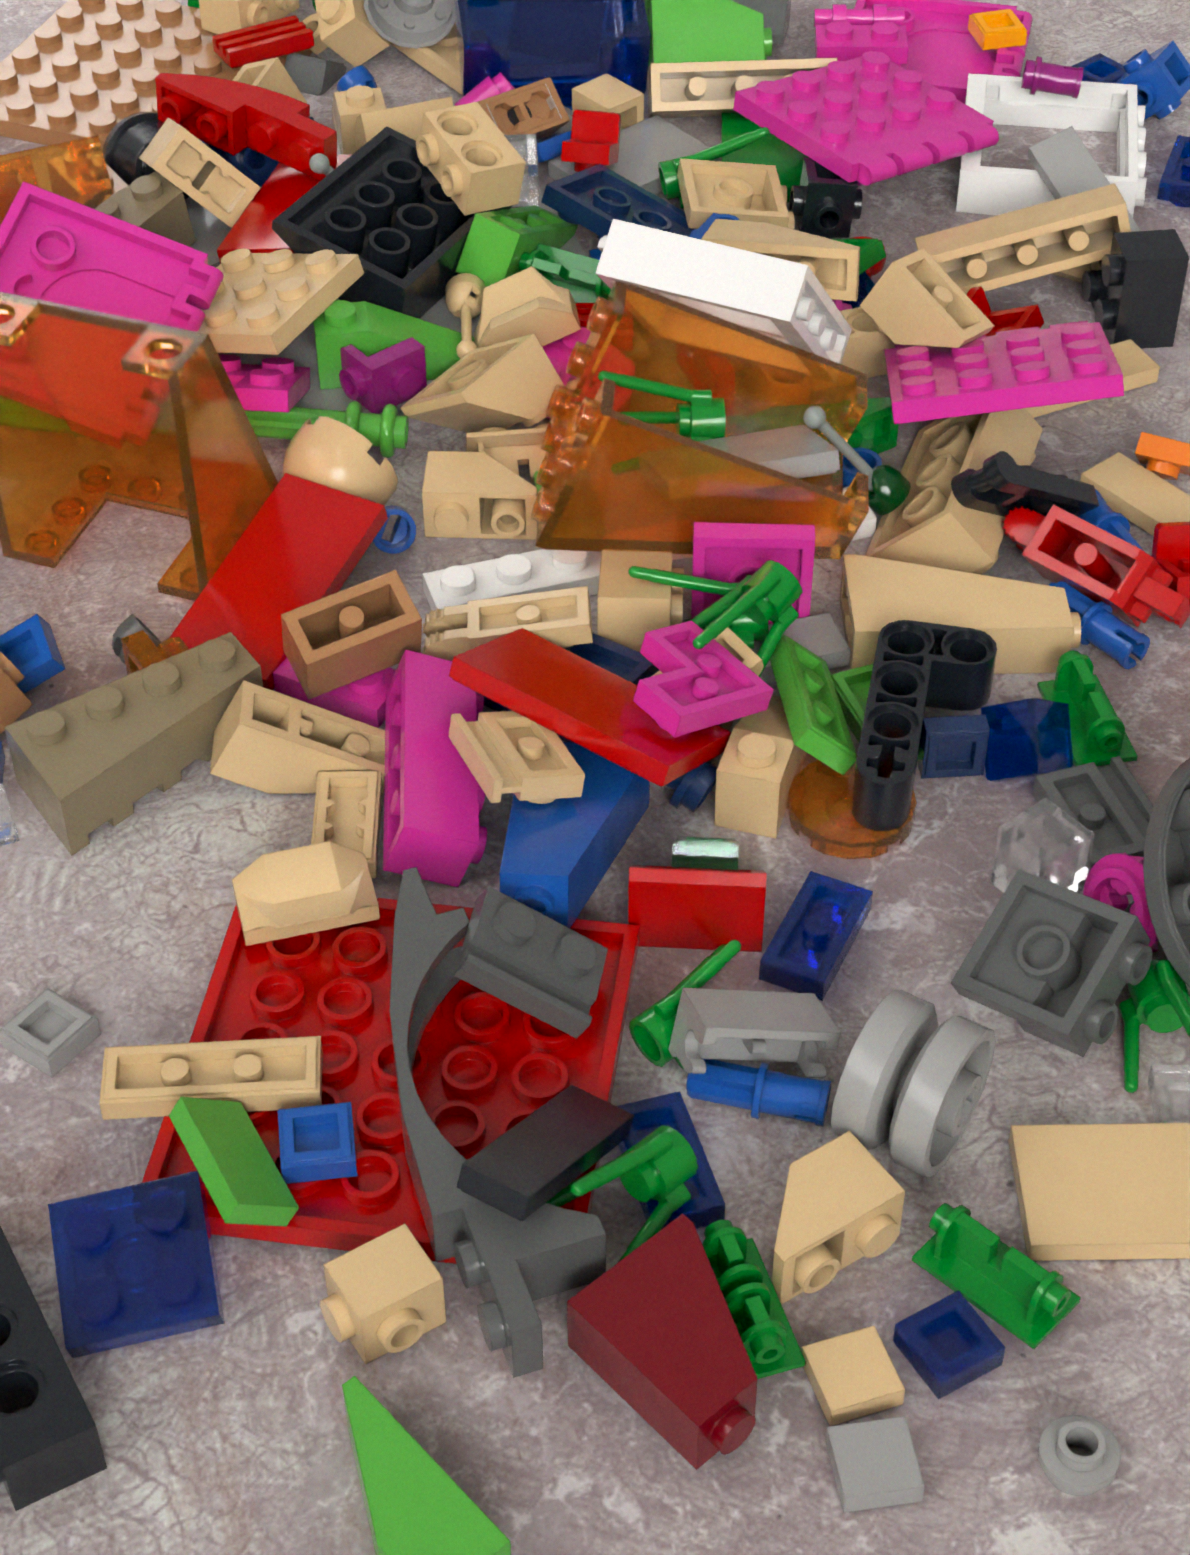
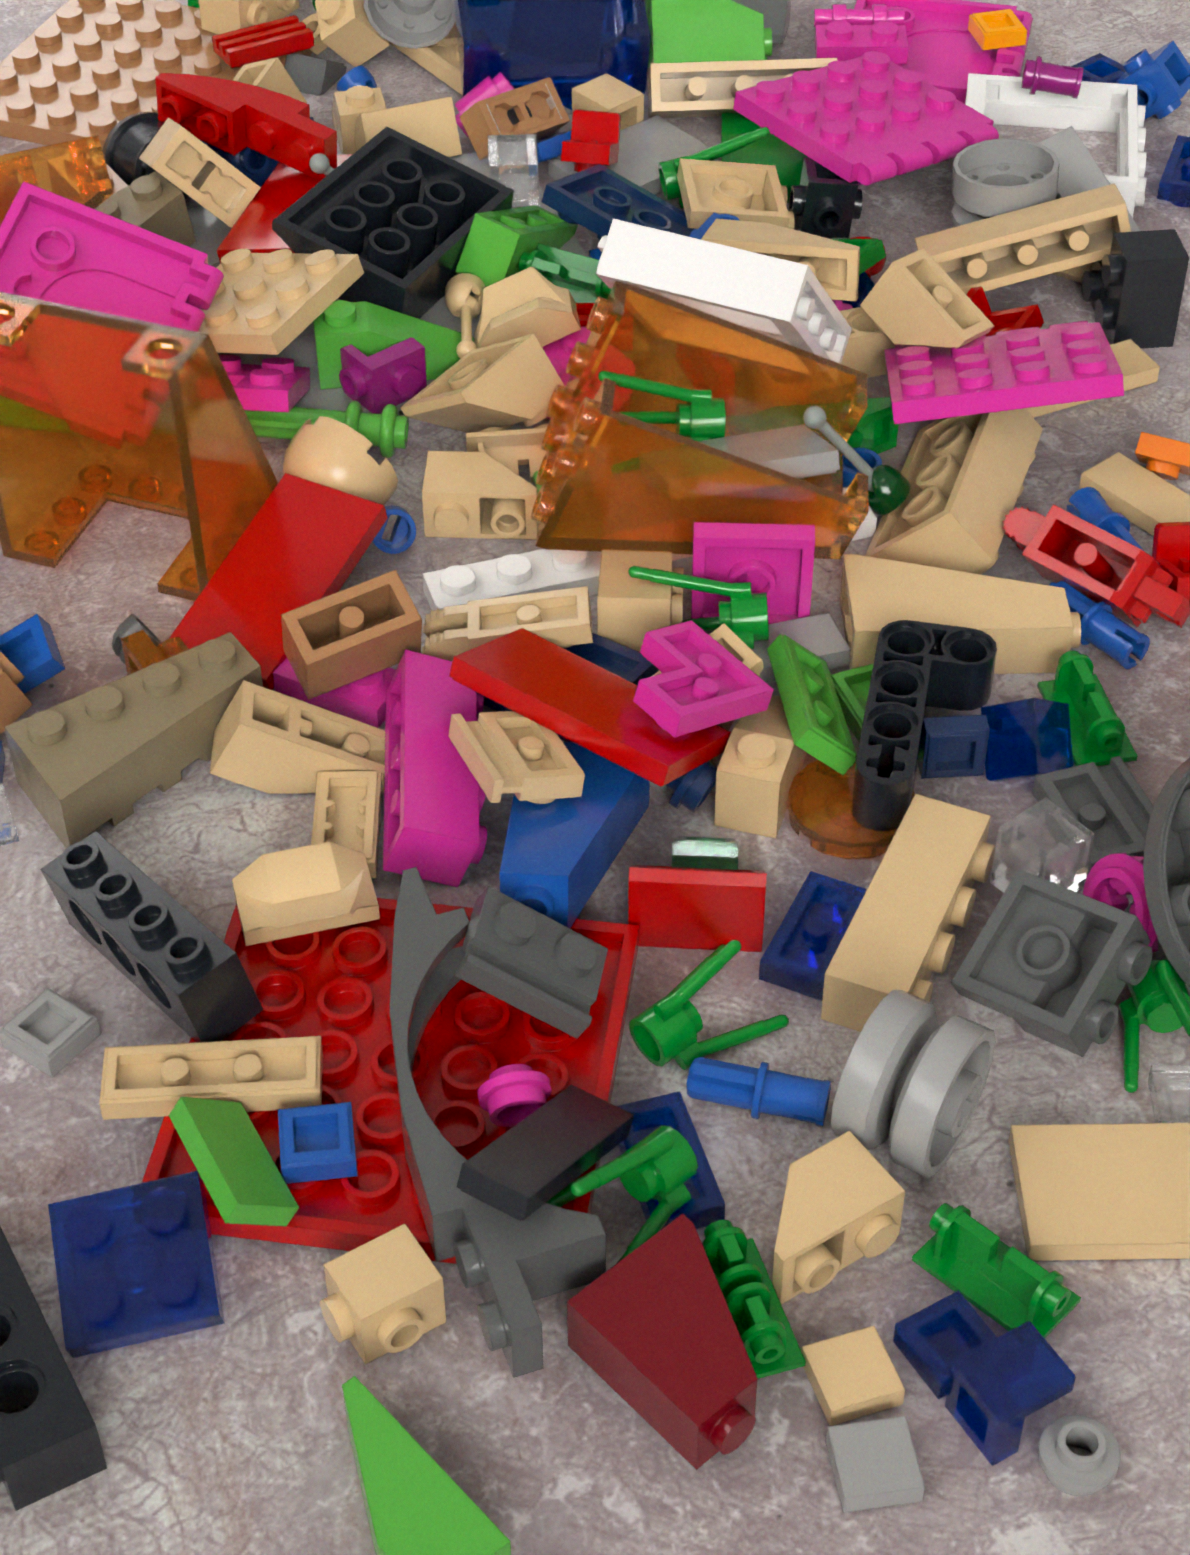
(152, 940): none -> black brick
(470, 158): tan brick -> none
(513, 1094): none -> dark pink plate
(751, 1028): light grey hinge -> none
(762, 598): green plant -> none
(909, 910): none -> tan brick
(1001, 178): none -> light grey wheel
(1002, 1385): none -> clear blue panel
(1005, 485): black plate -> none

